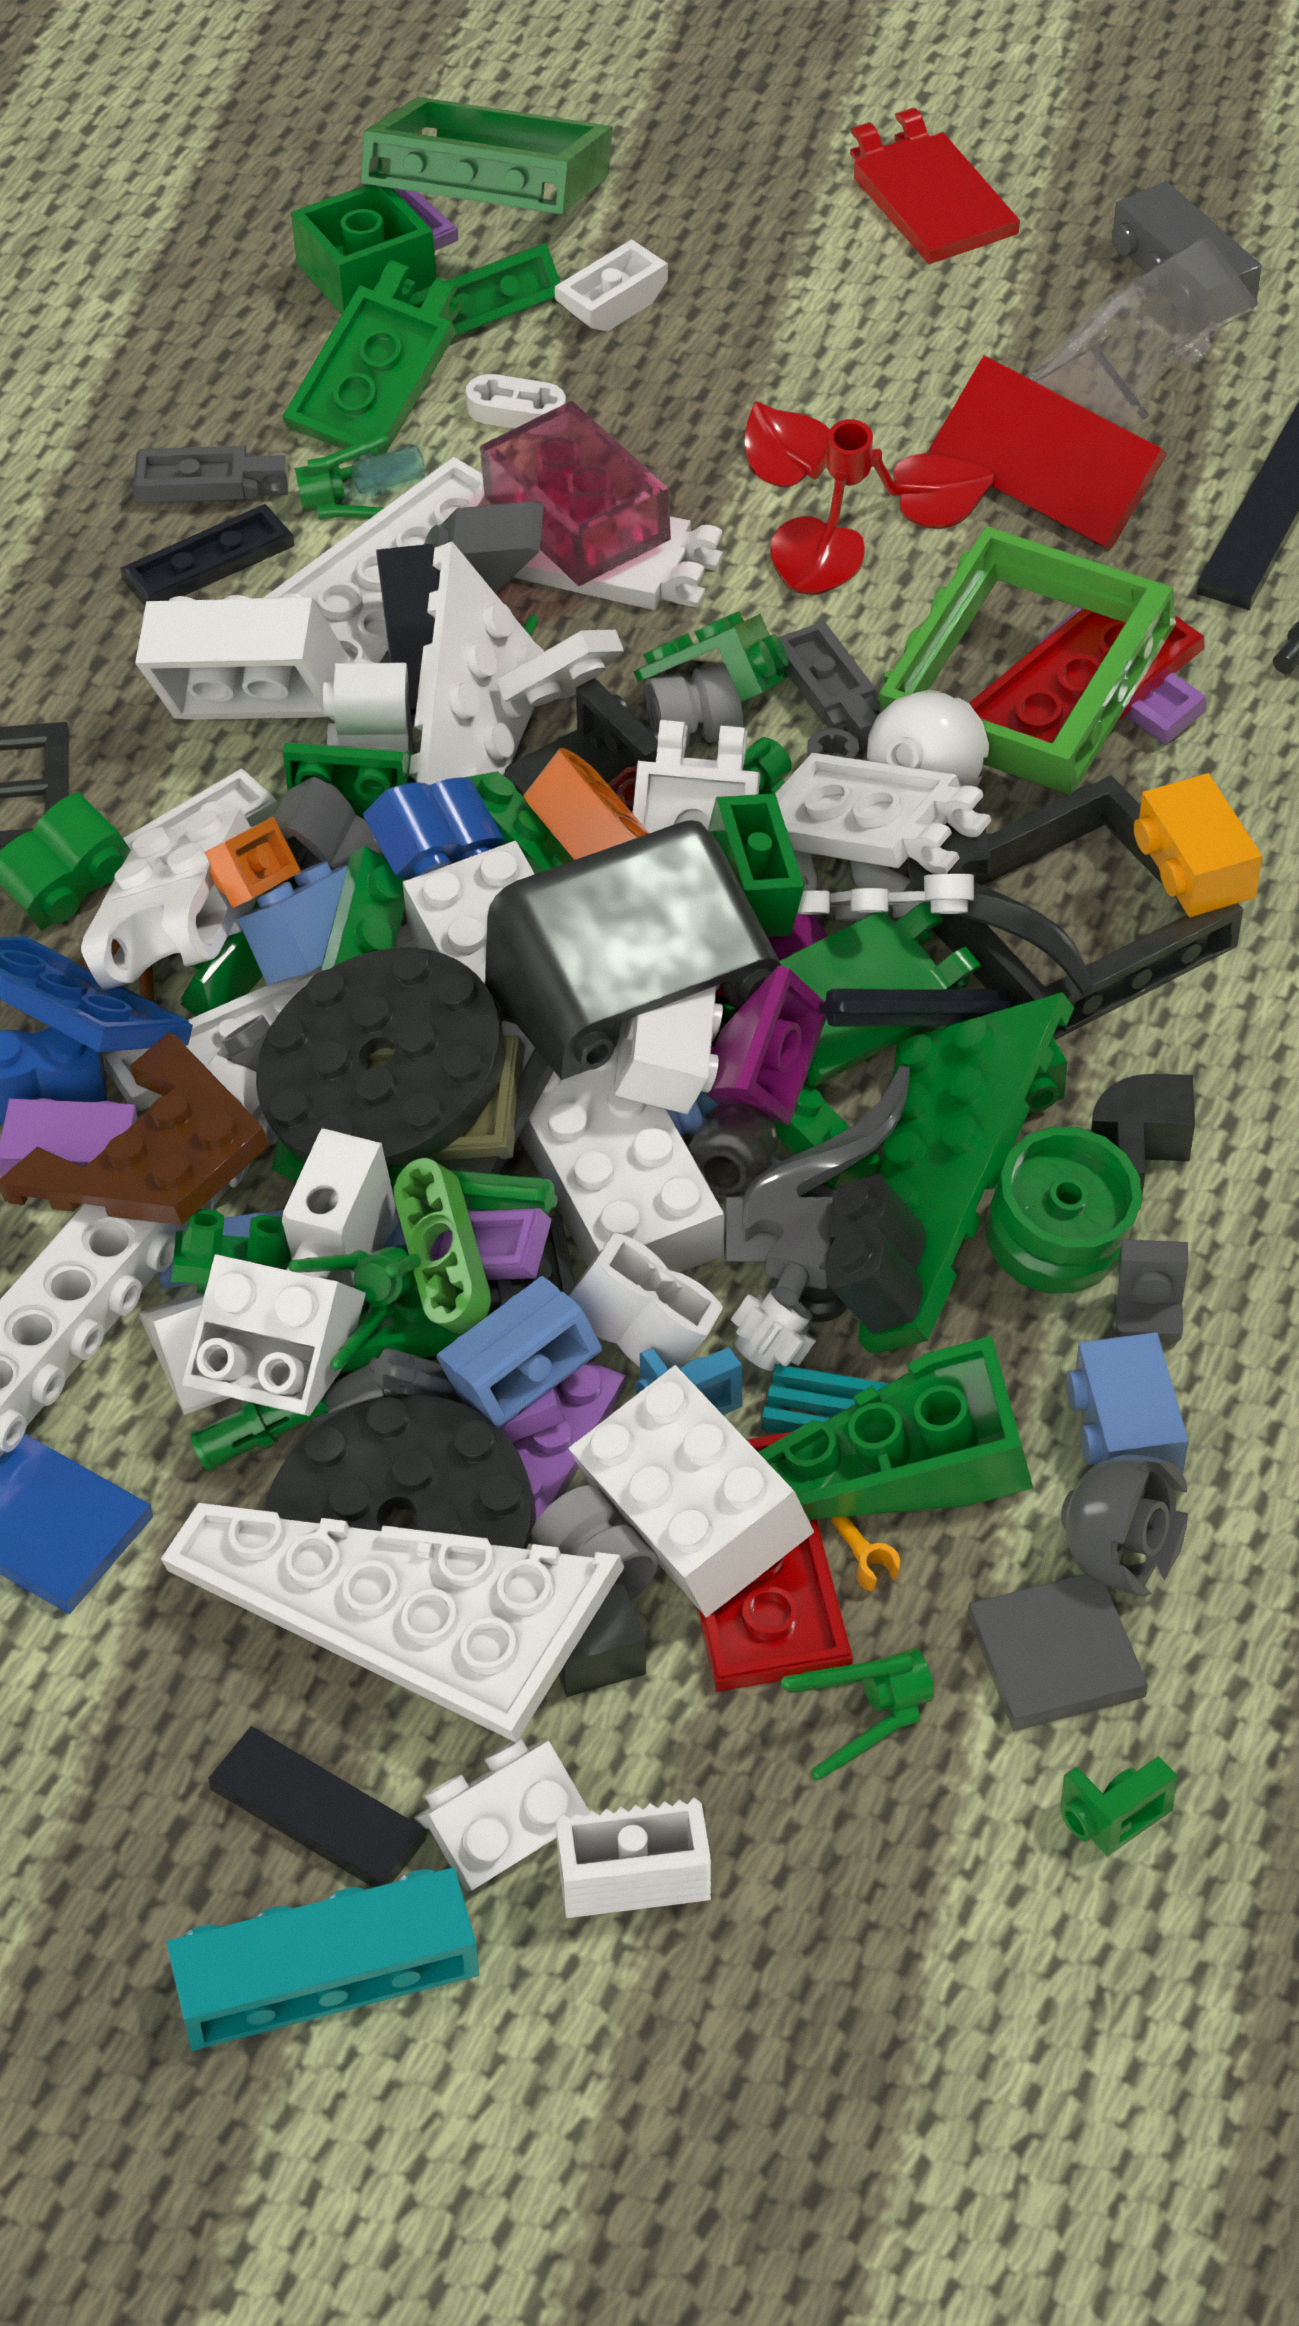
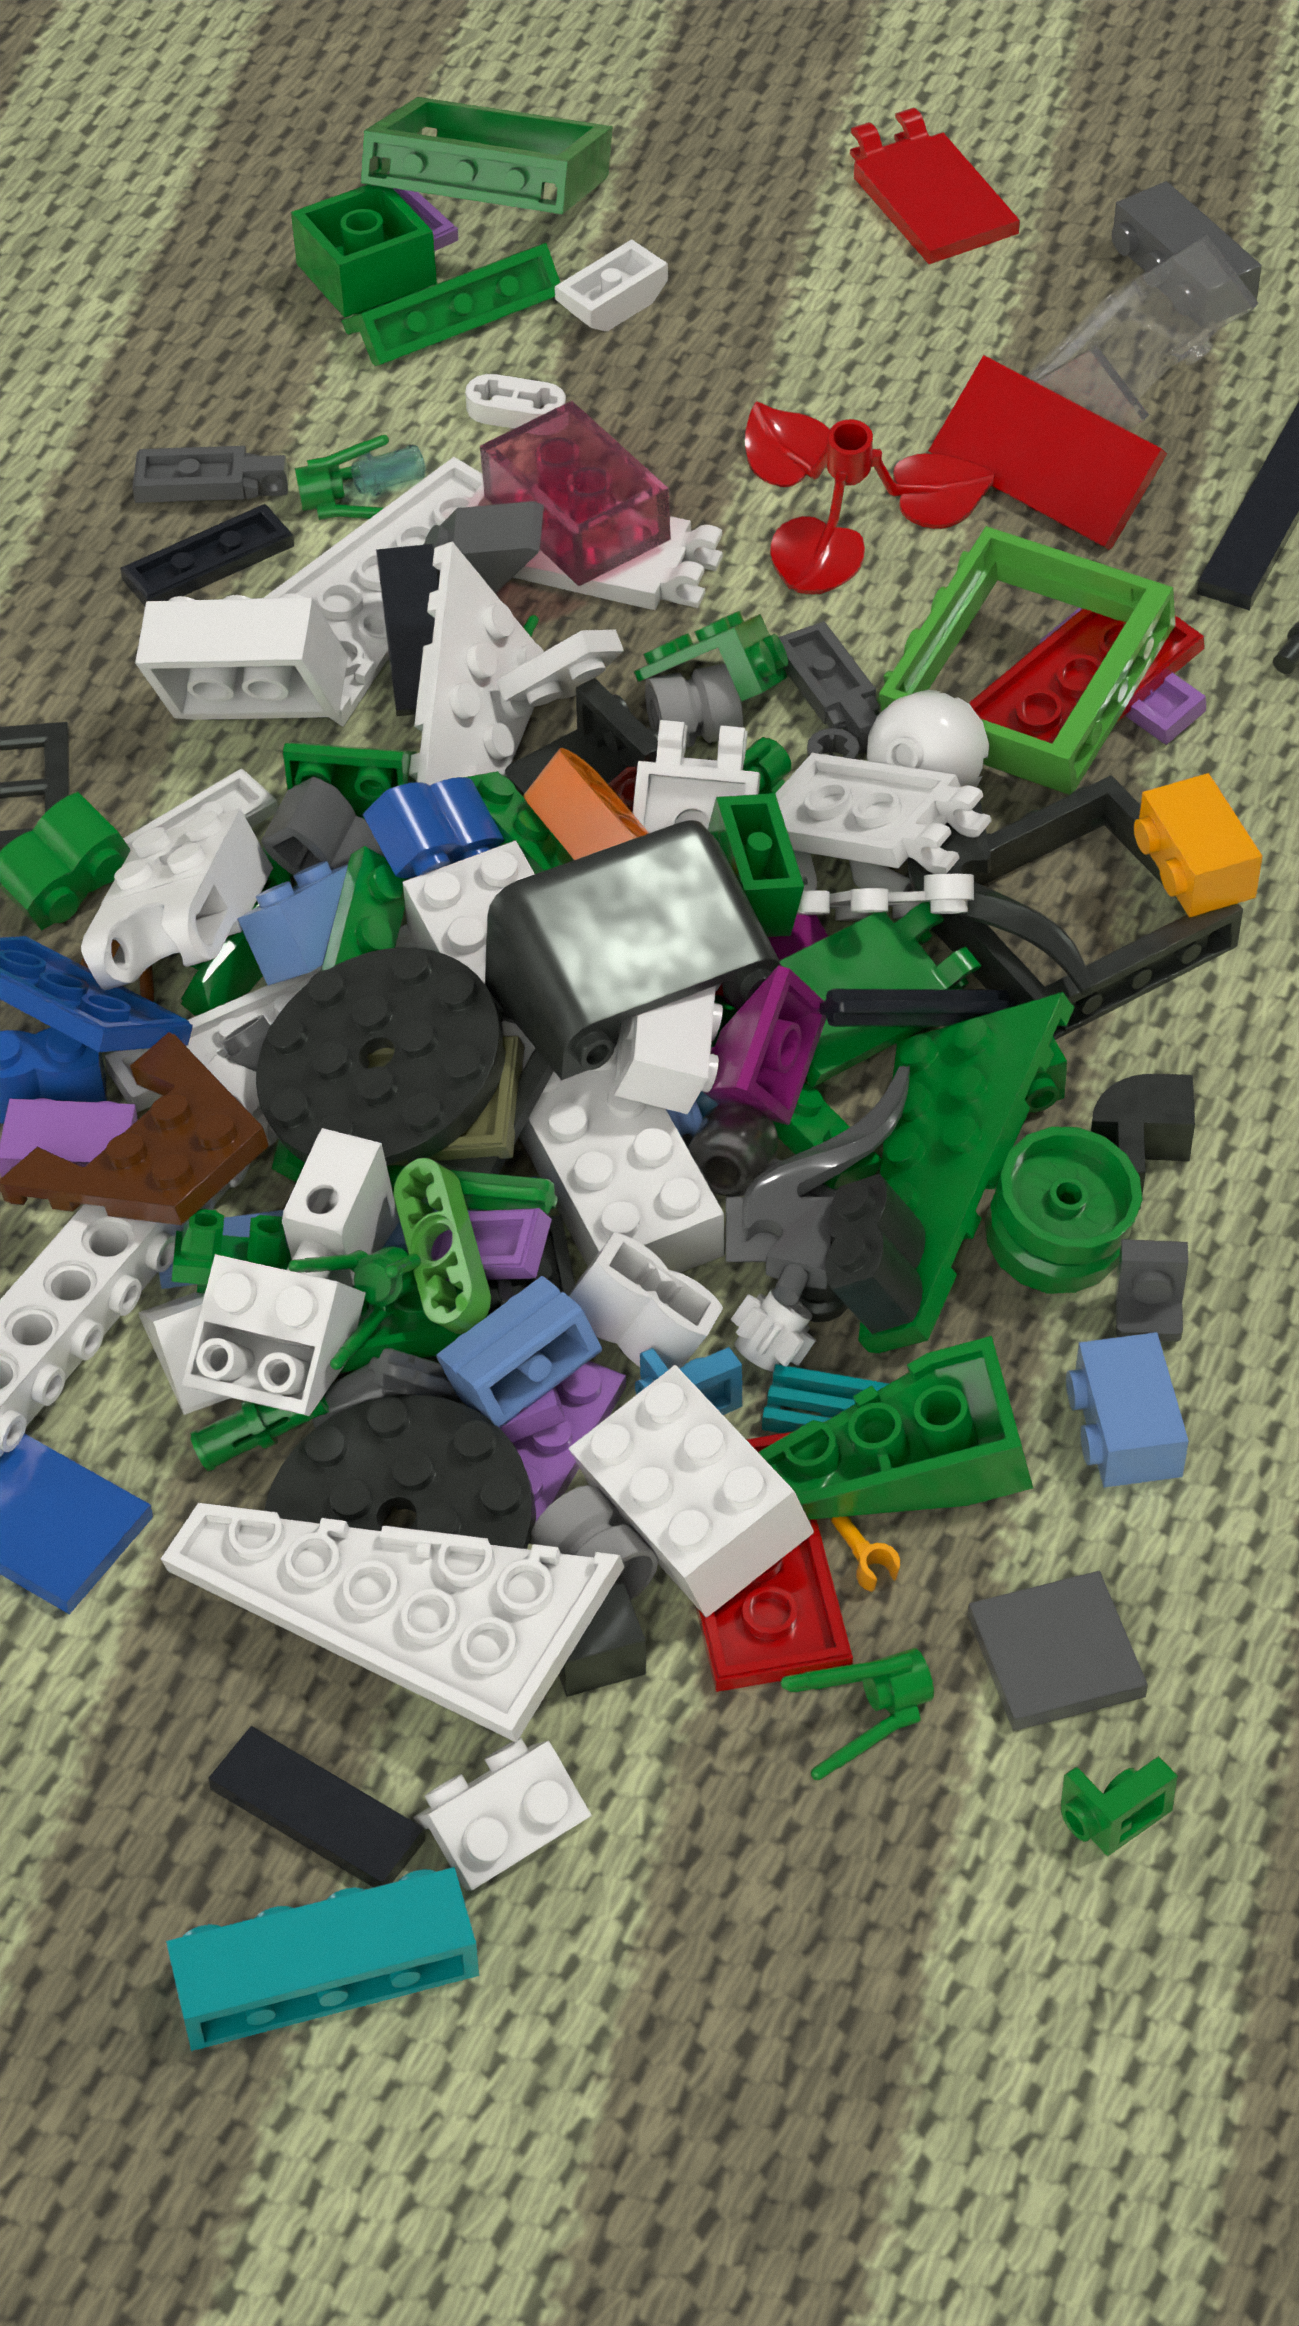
(251, 862): orange plate -> none
(369, 706): white brick -> none
(375, 362): green tile -> none
(633, 1858): white brick -> none
(1130, 1508): dark grey cylinder -> none

